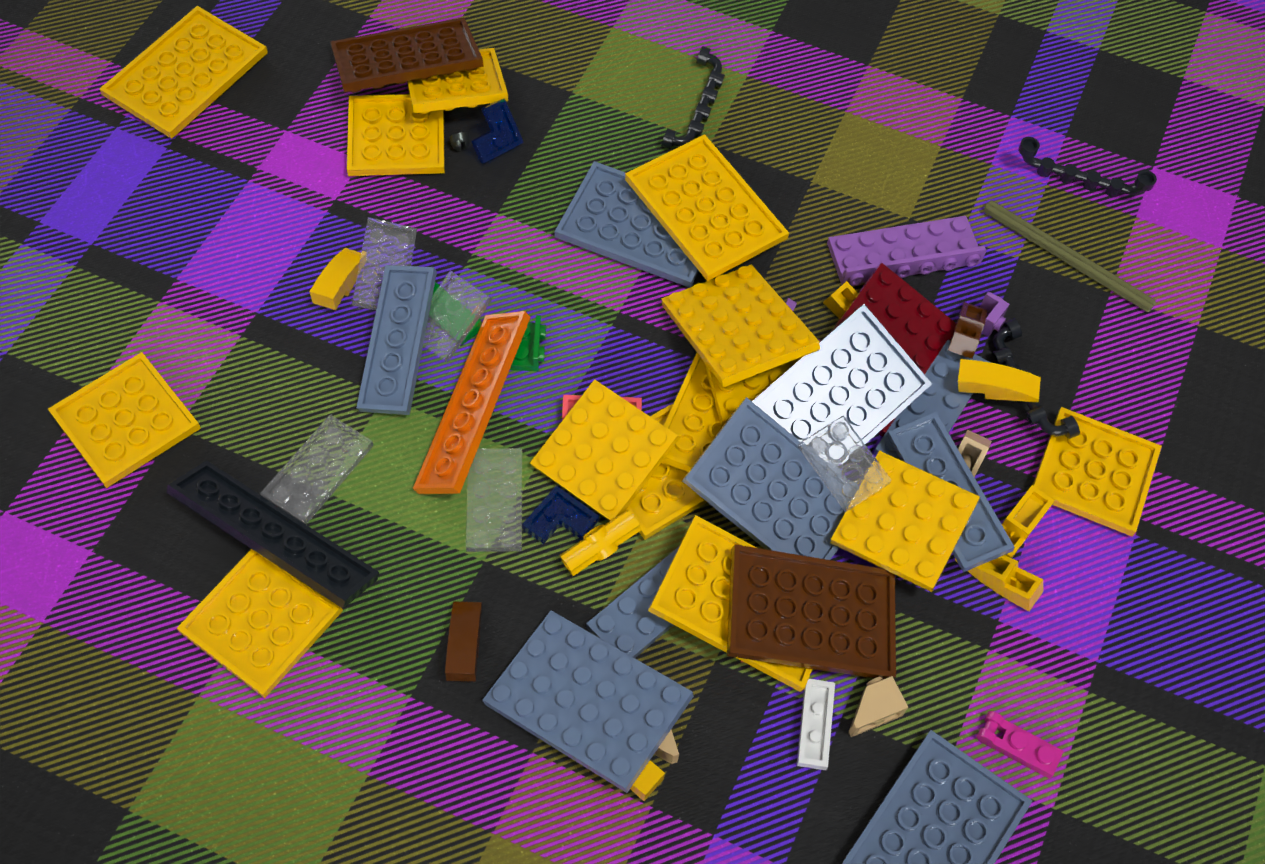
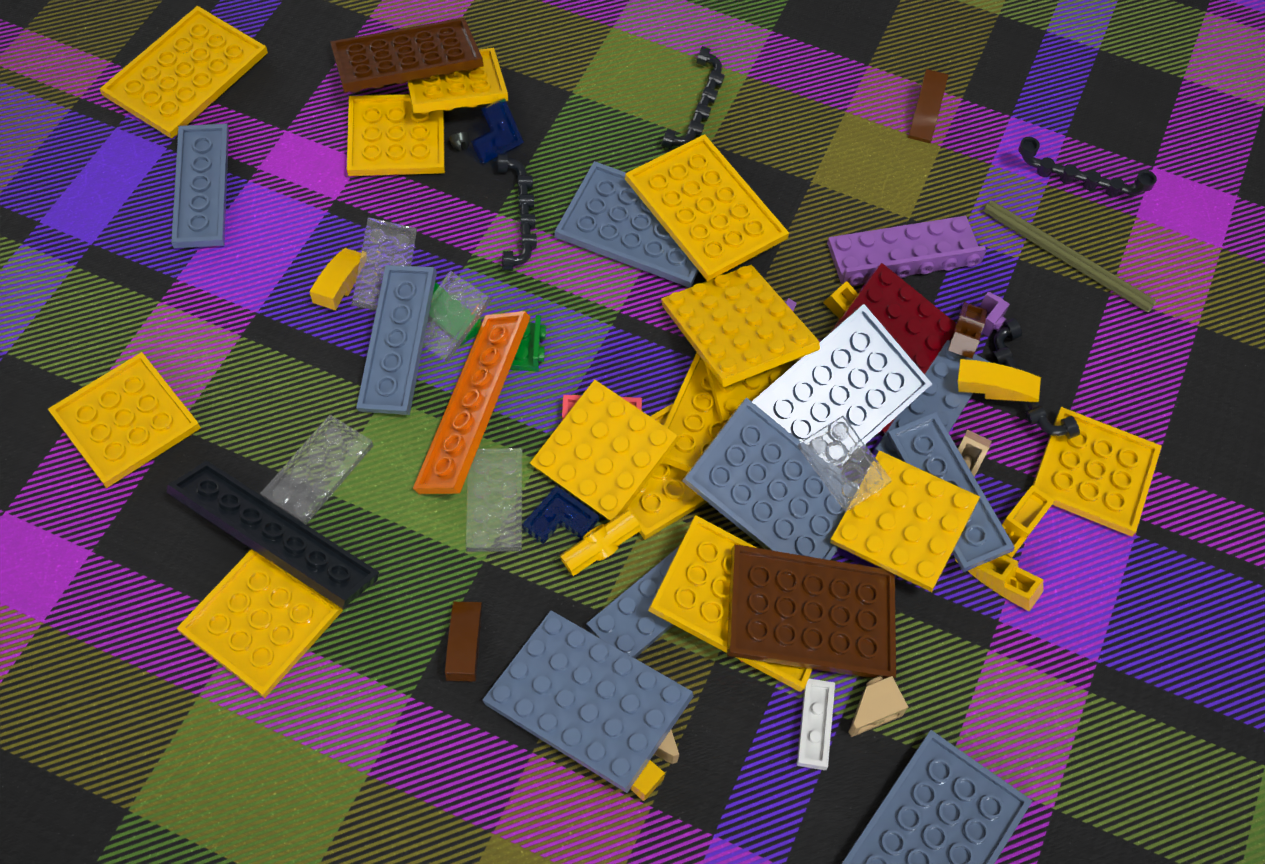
(200, 186): none -> sand blue plate
(527, 220): none -> black bar
(928, 106): none -> reddish brown slope
(1020, 745): dark pink plate -> none

